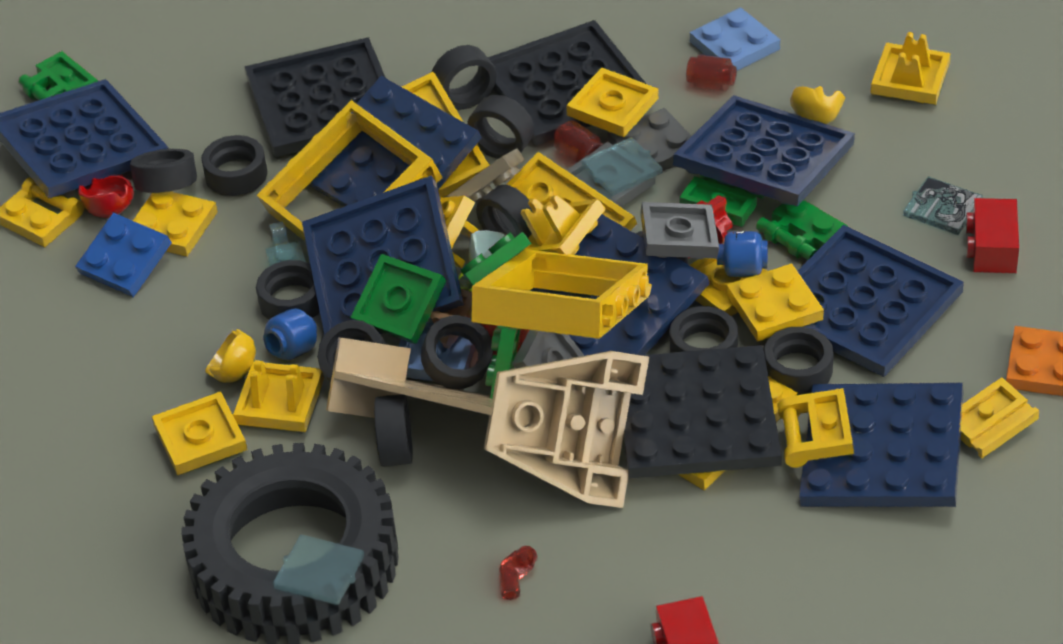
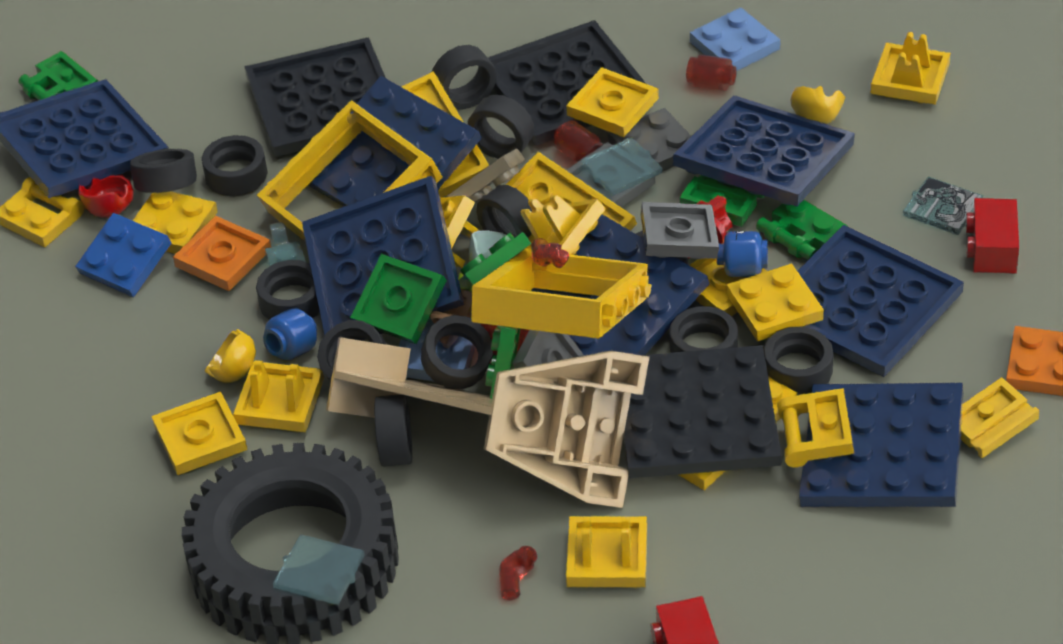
(222, 253): none -> orange plate
(546, 253): none -> clear red arm
(606, 551): none -> yellow plate

